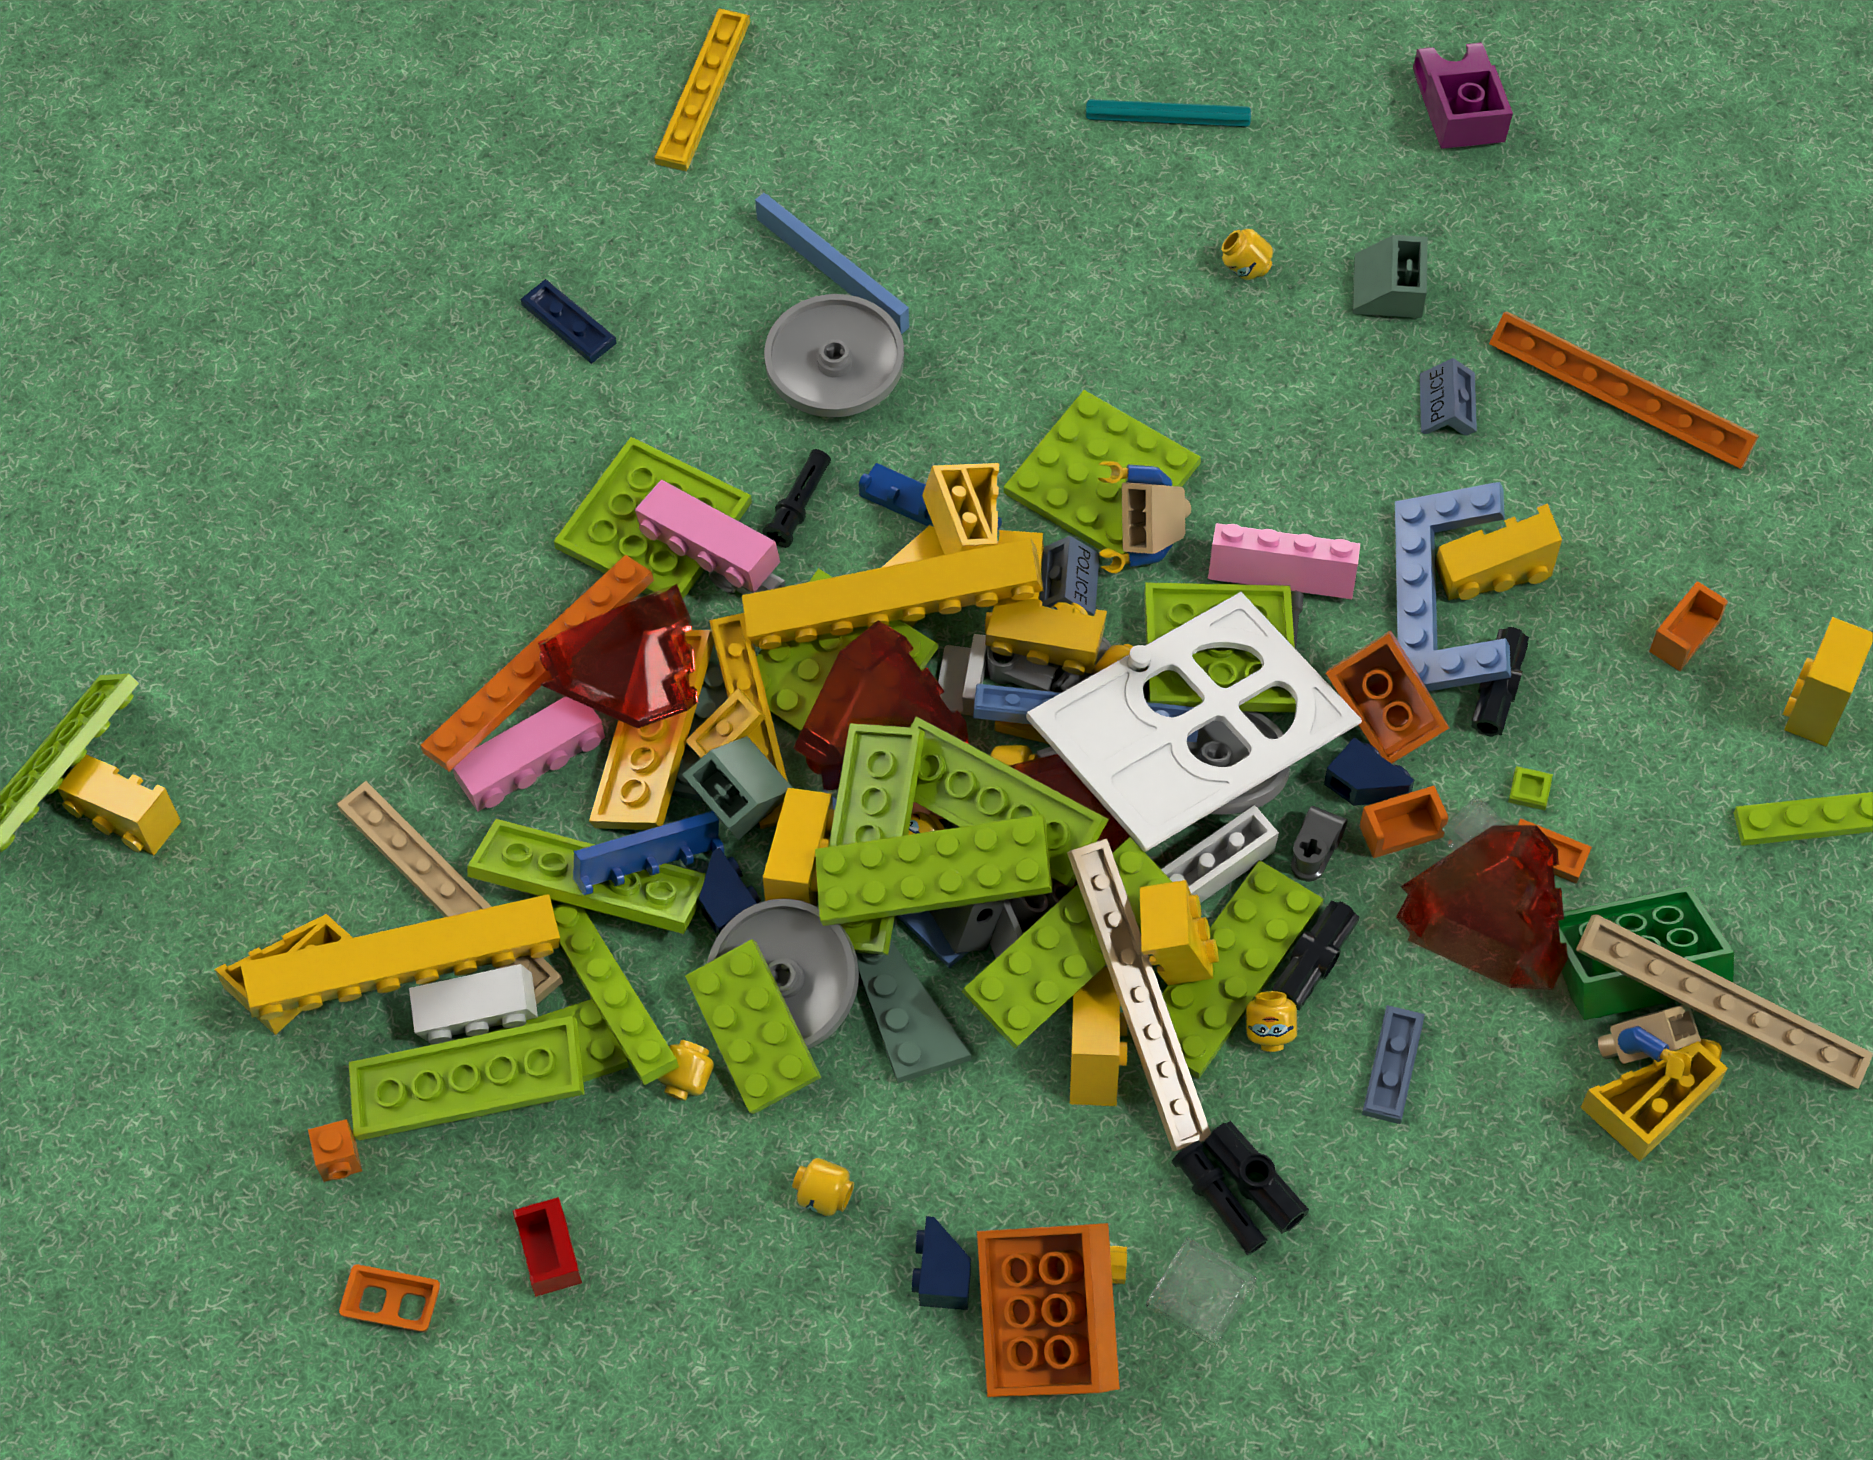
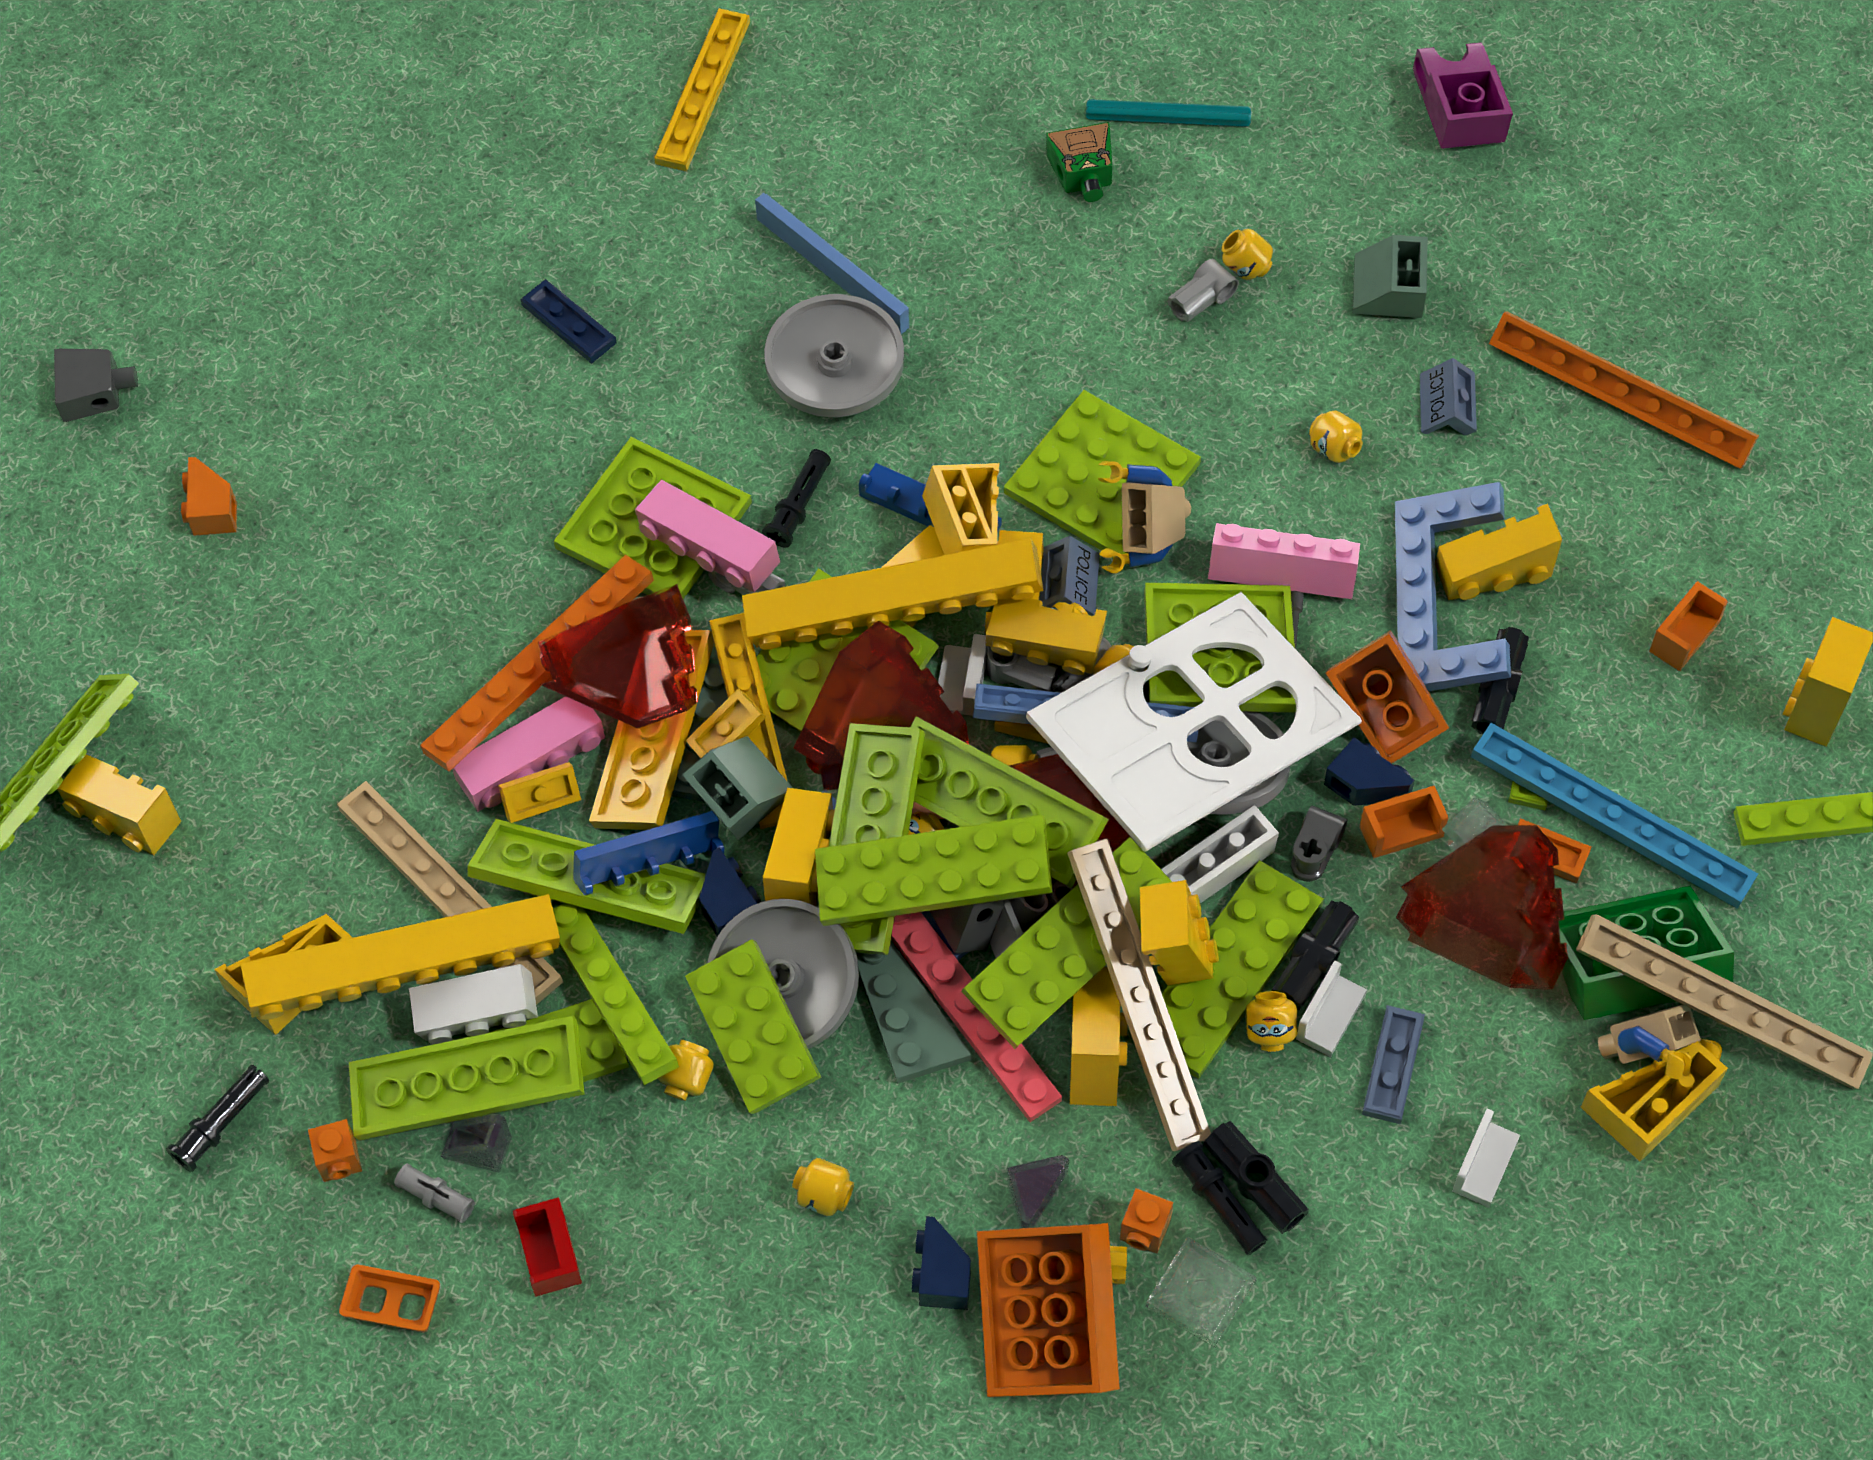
(88, 382): none -> dark grey torso
(205, 1131): none -> black pin
(210, 501): none -> orange slope
(434, 1193): none -> light grey pin
(478, 1142): none -> slope
(539, 792): none -> yellow plate
(945, 980): none -> coral plate
(1034, 1186): none -> clear purple slope
(1082, 159): none -> torso
(1146, 1221): none -> orange brick
(1209, 285): none -> light grey piece
(1330, 1011): none -> white panel
(1336, 436): none -> yellow head
(1485, 1161): none -> white panel
(1614, 815): none -> dark azure plate

